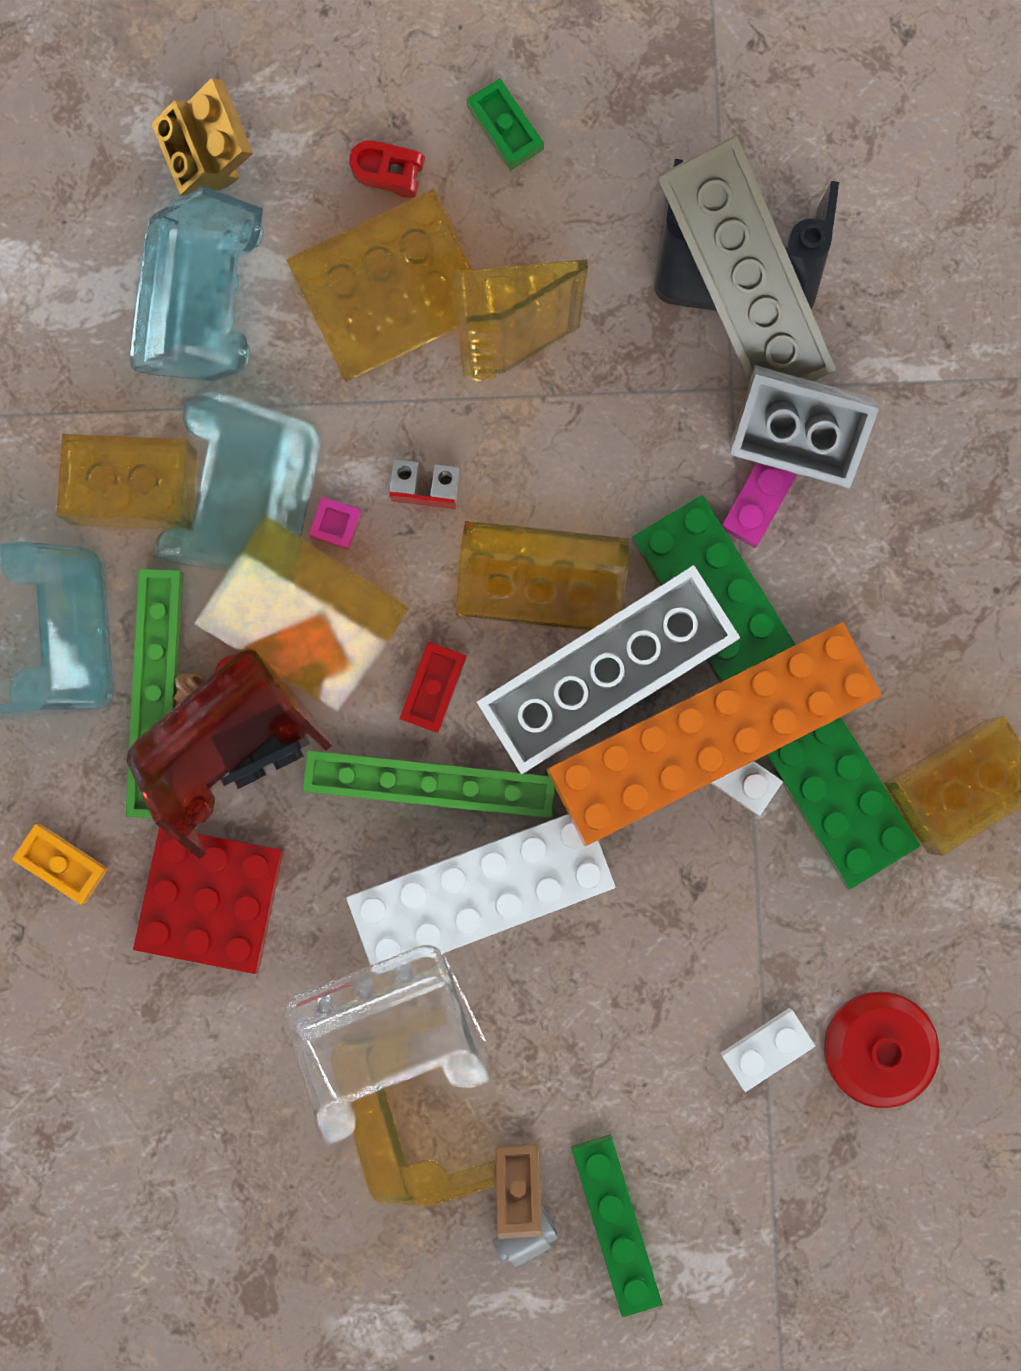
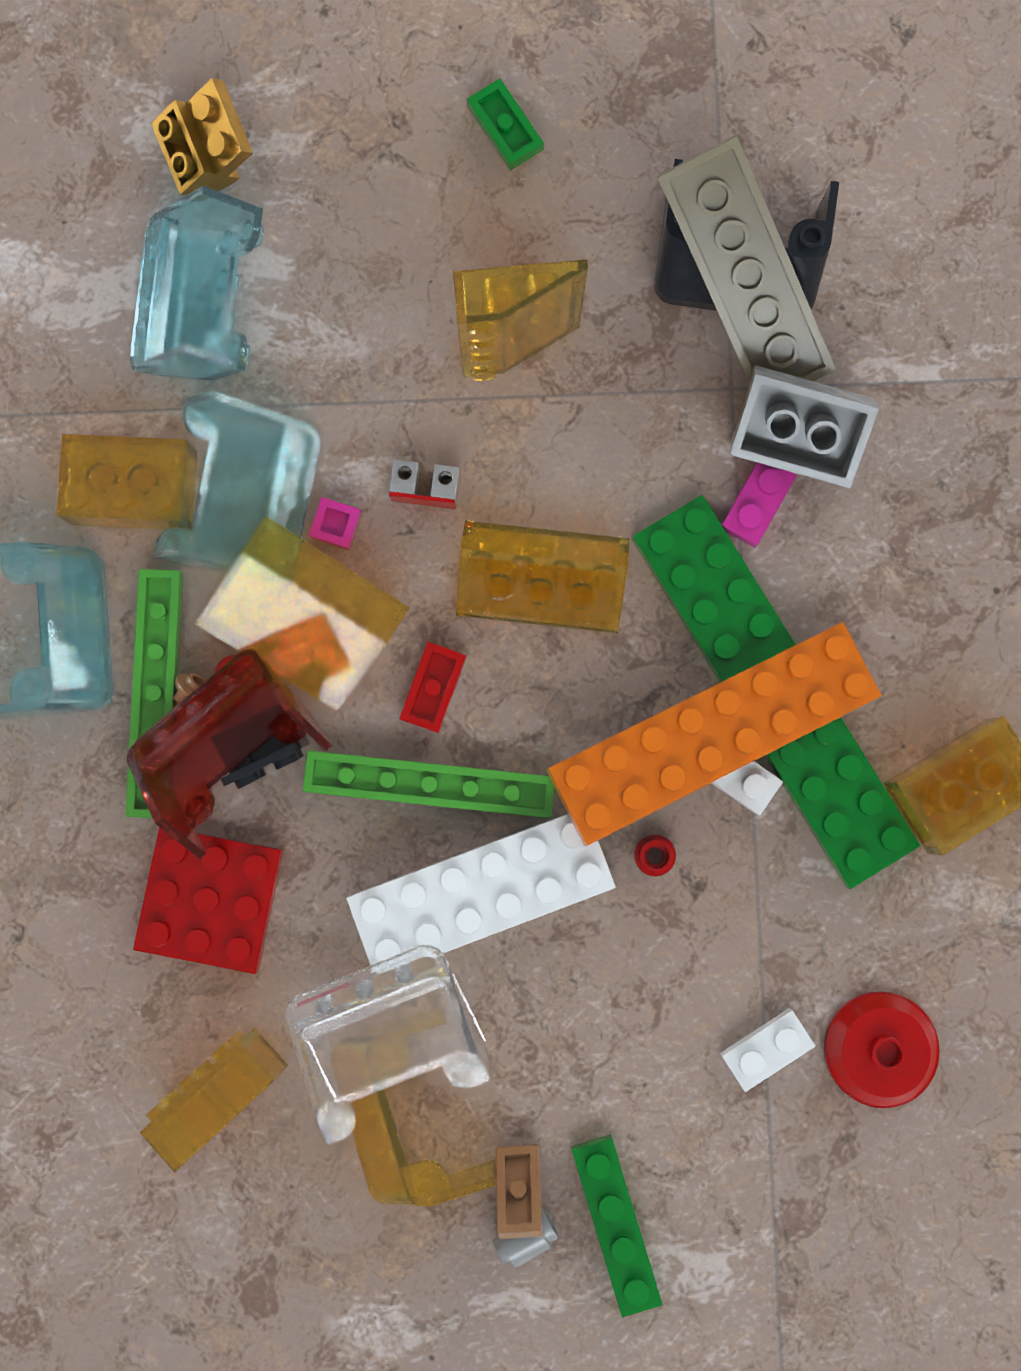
(60, 864): light orange plate -> none
(212, 1097): none -> clear yellow brick
(372, 164): red plate -> none
(383, 284): clear yellow slope -> none
(608, 669): white brick -> none
(668, 855): none -> red plate

